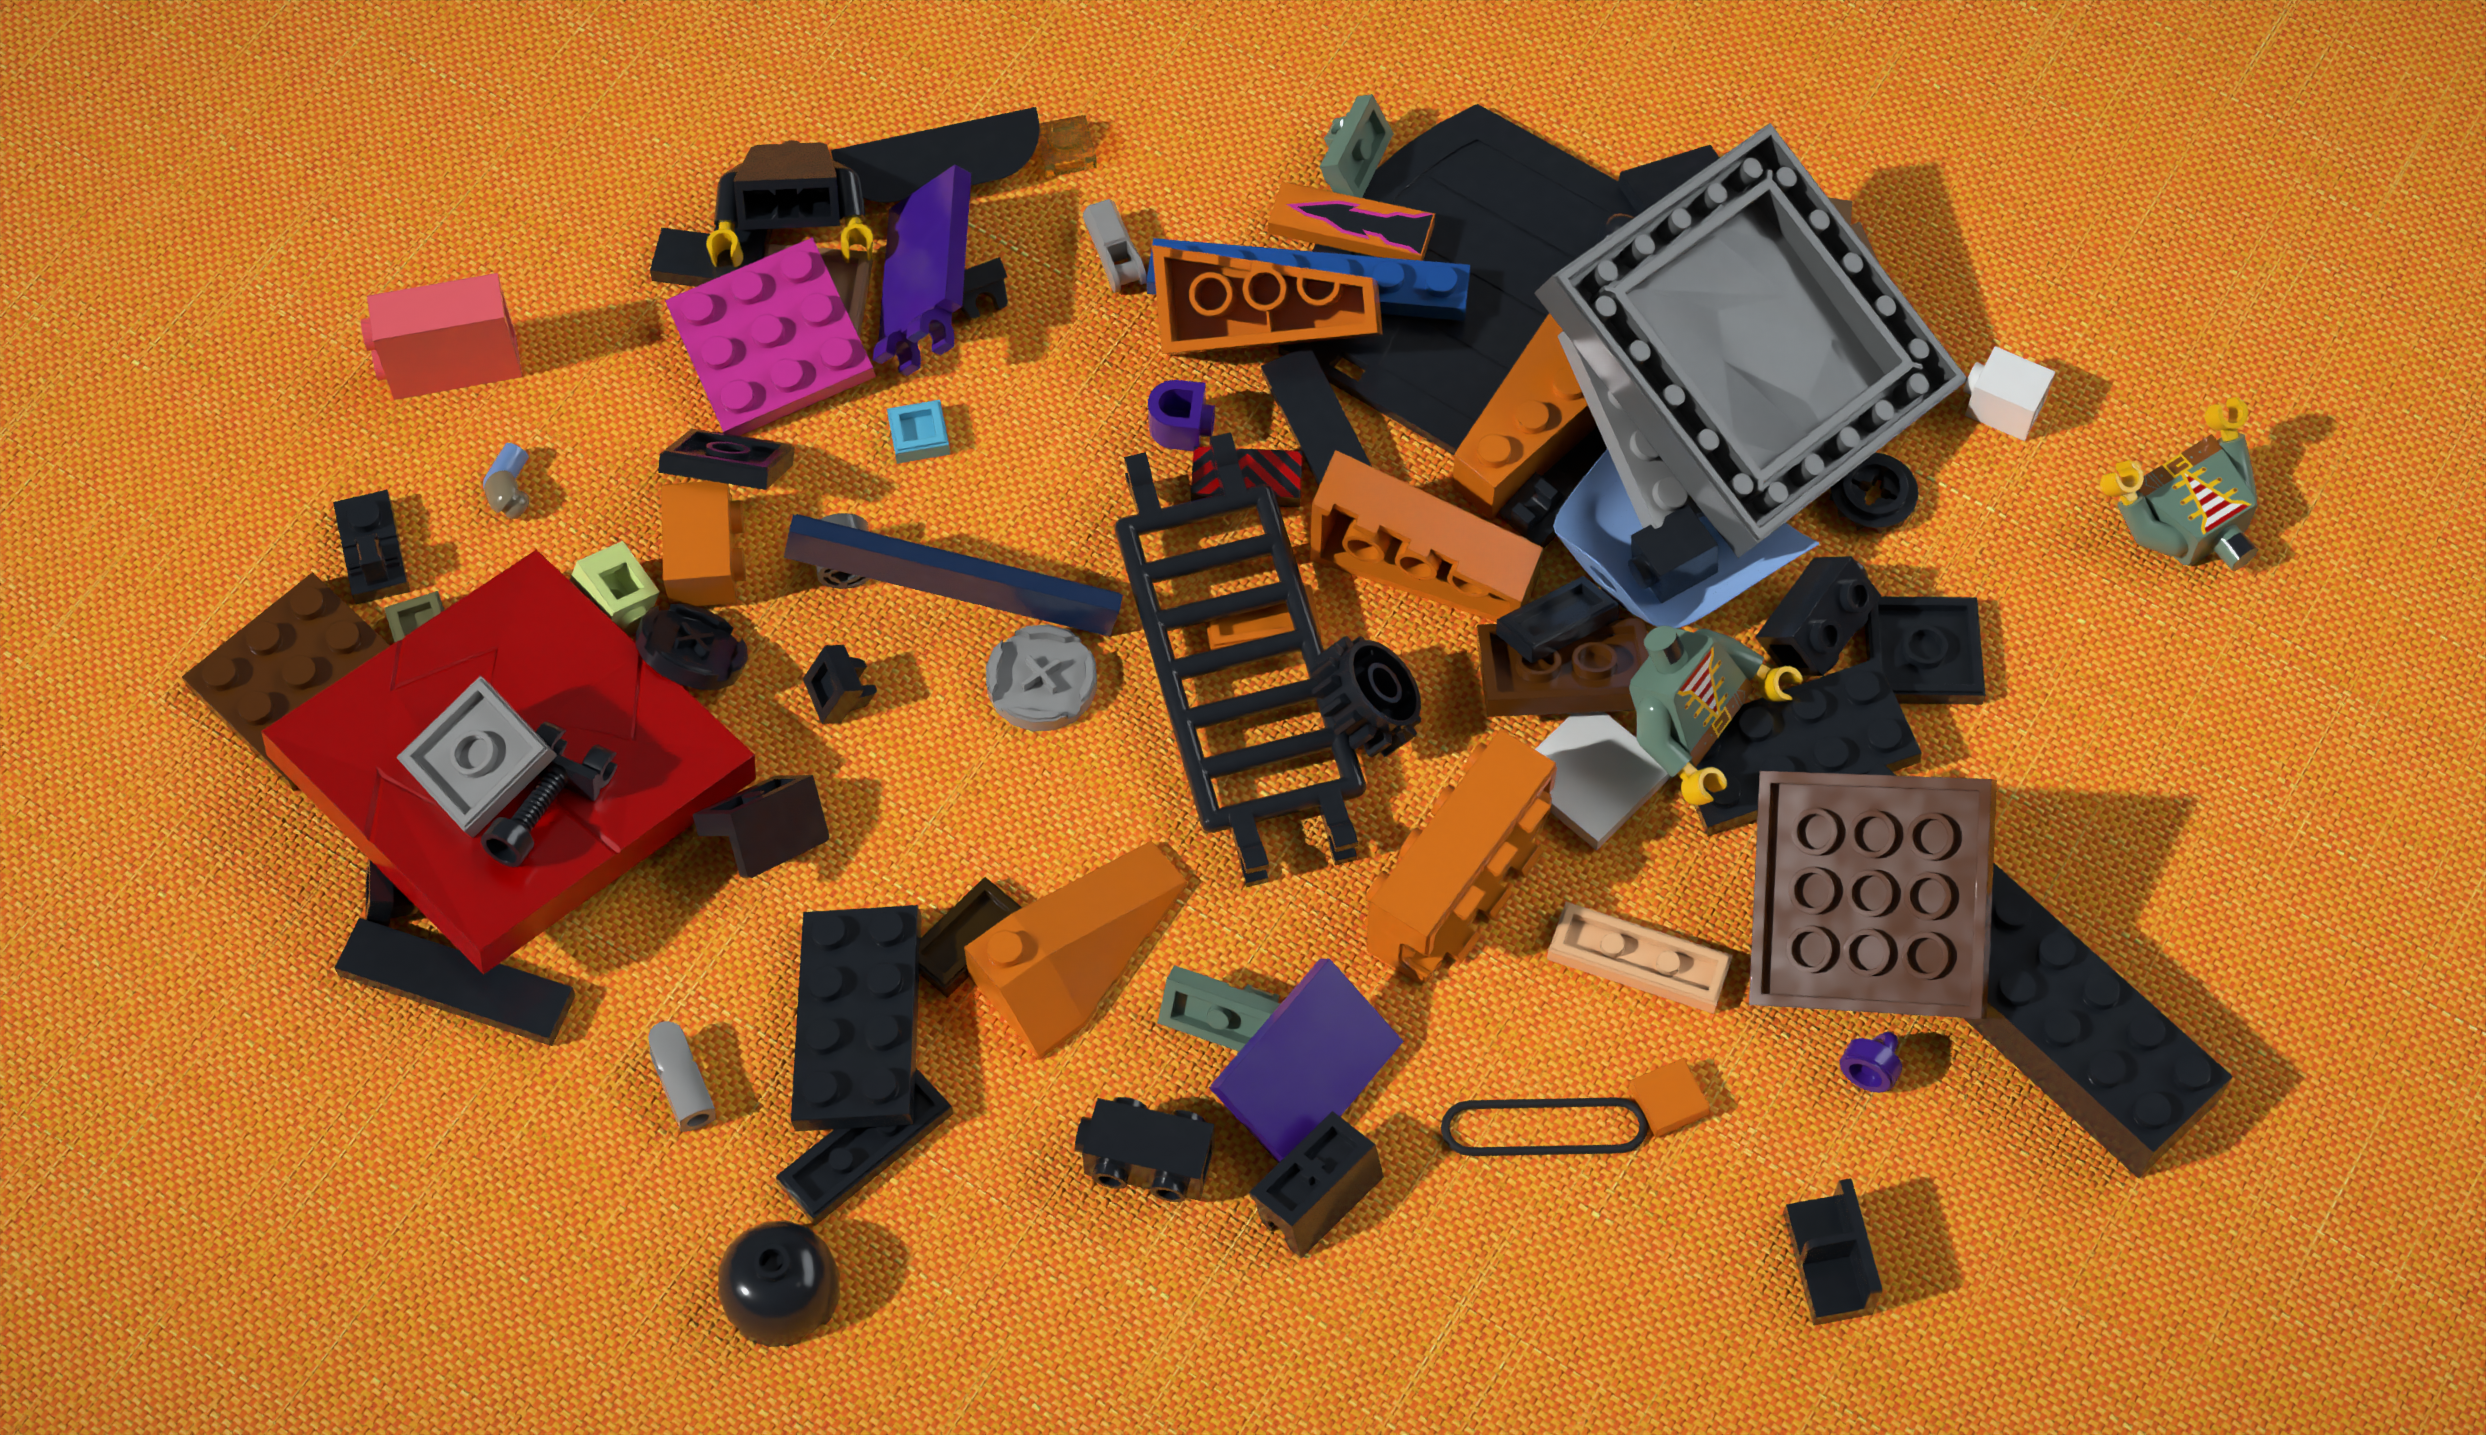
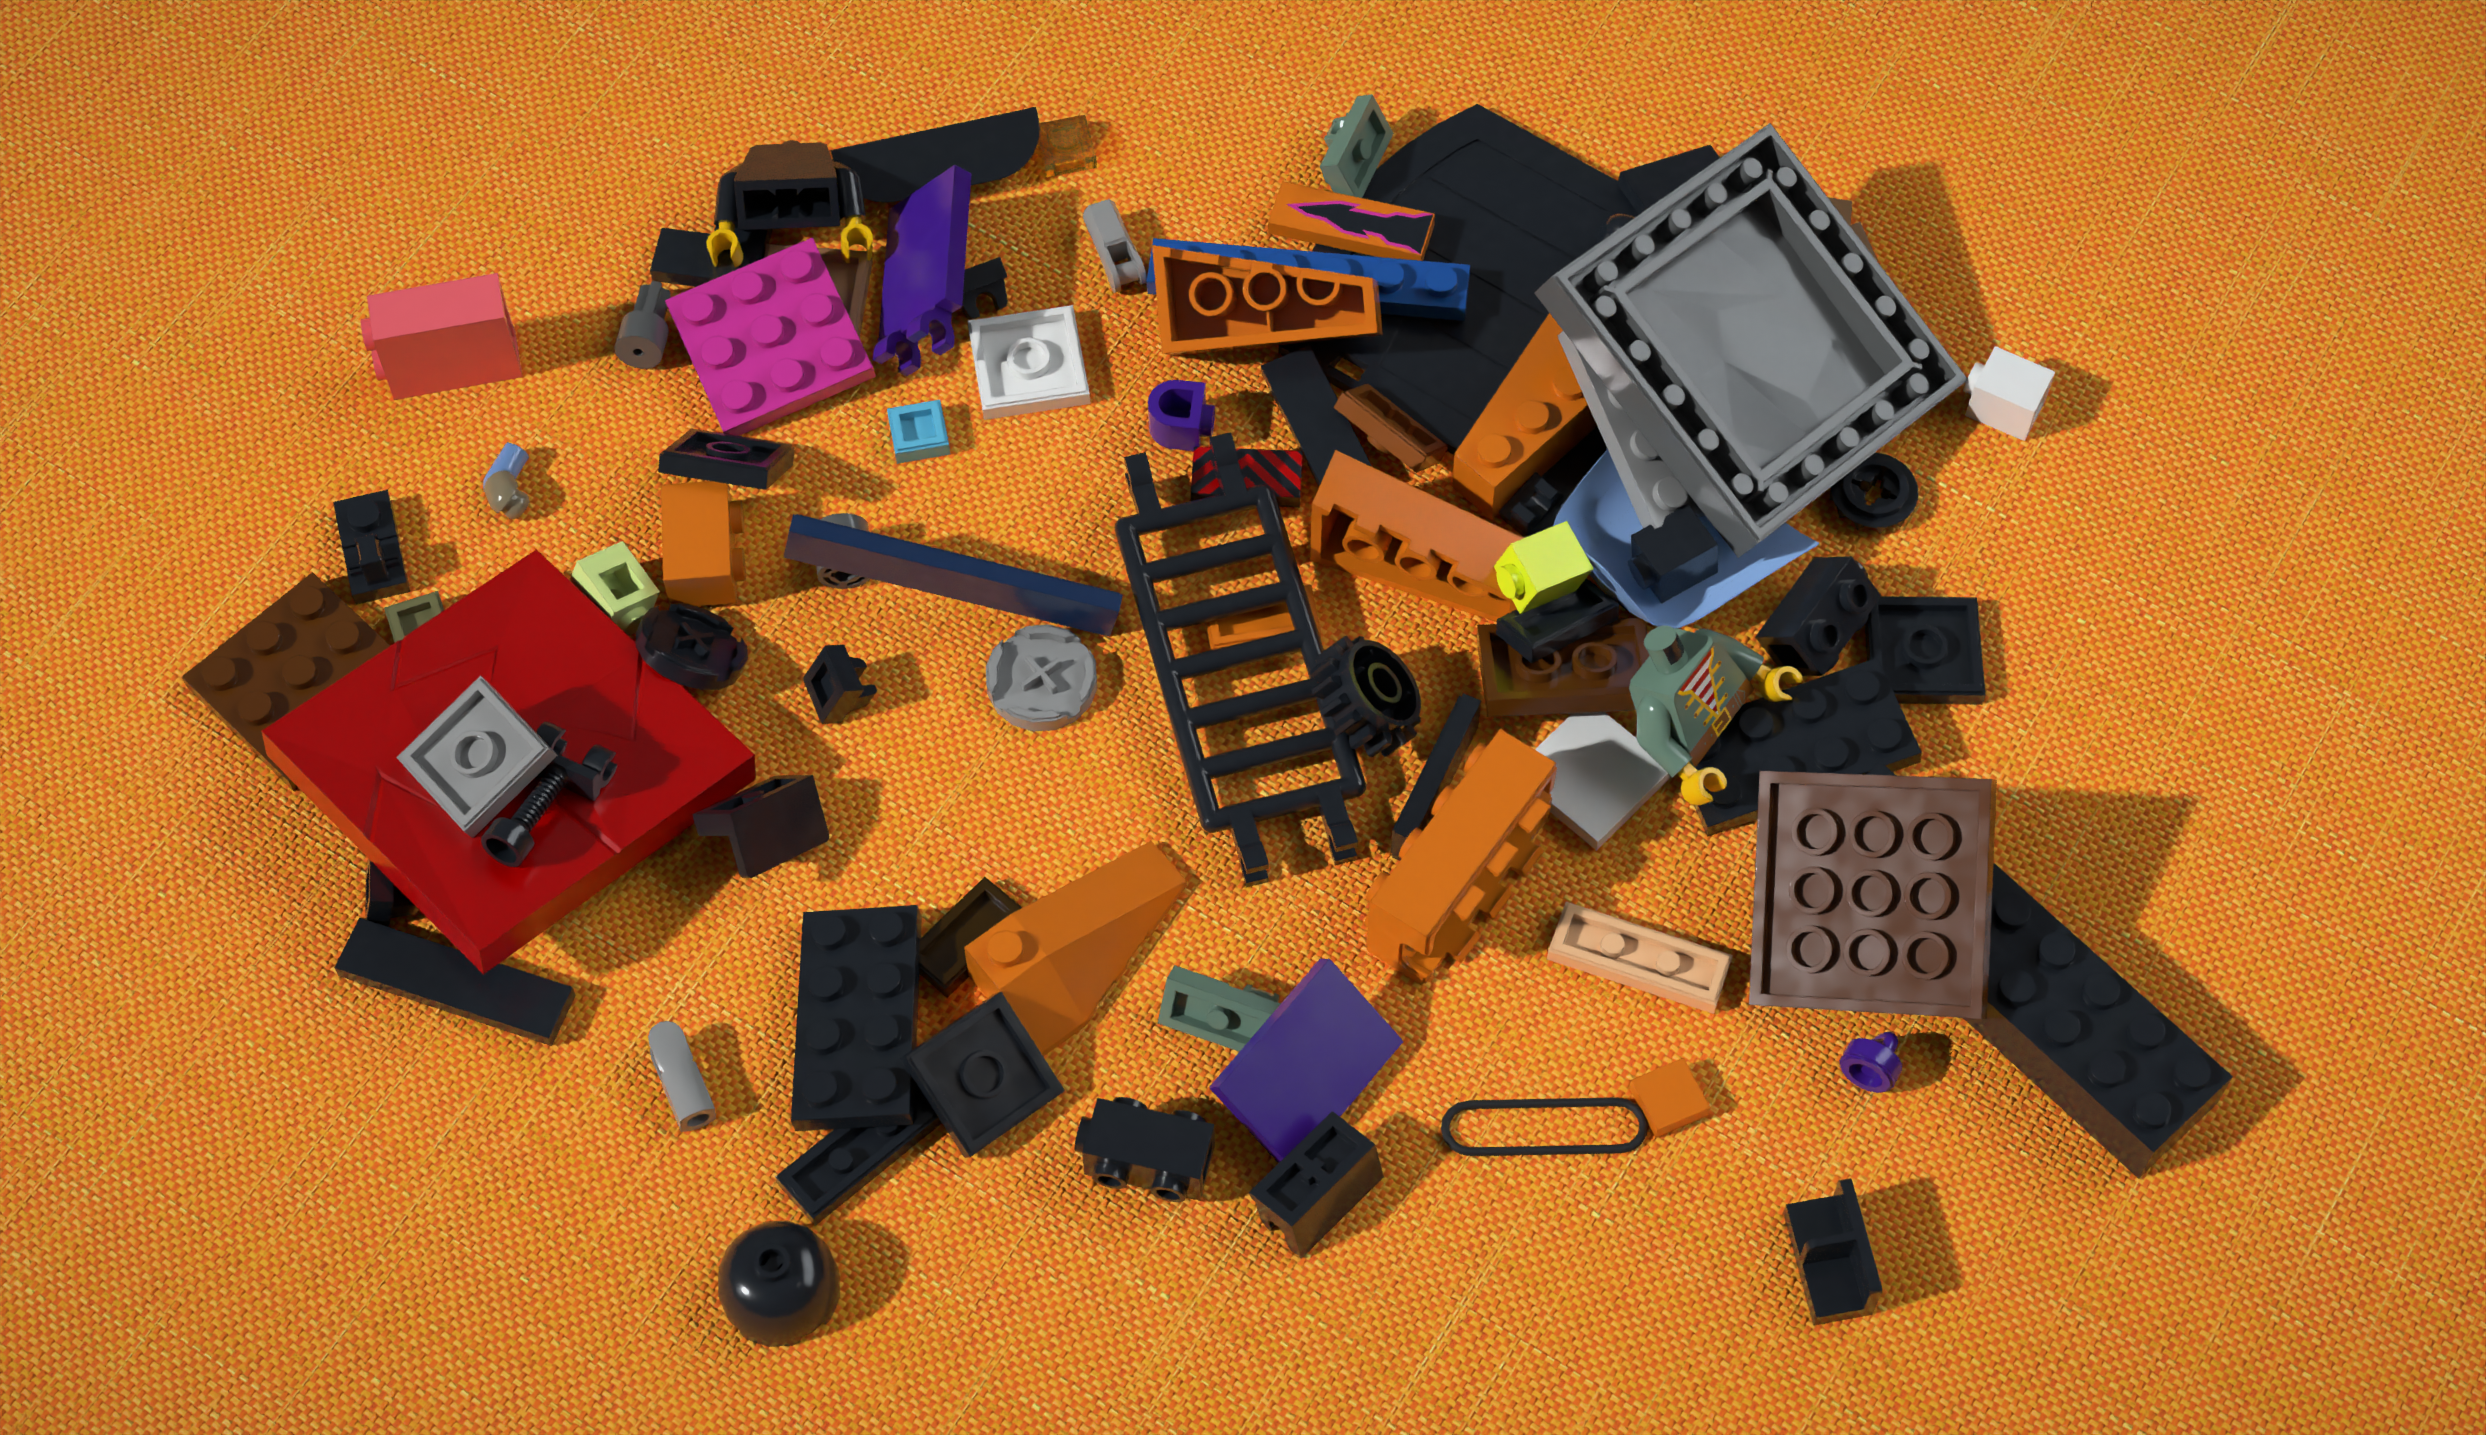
(643, 330): none -> dark grey piece
(982, 1074): none -> black tile
(1028, 362): none -> white tile
(1391, 428): none -> dark orange plate
(1438, 769): none -> black tile
(1542, 567): none -> neon yellow brick
(2197, 498): torso -> none

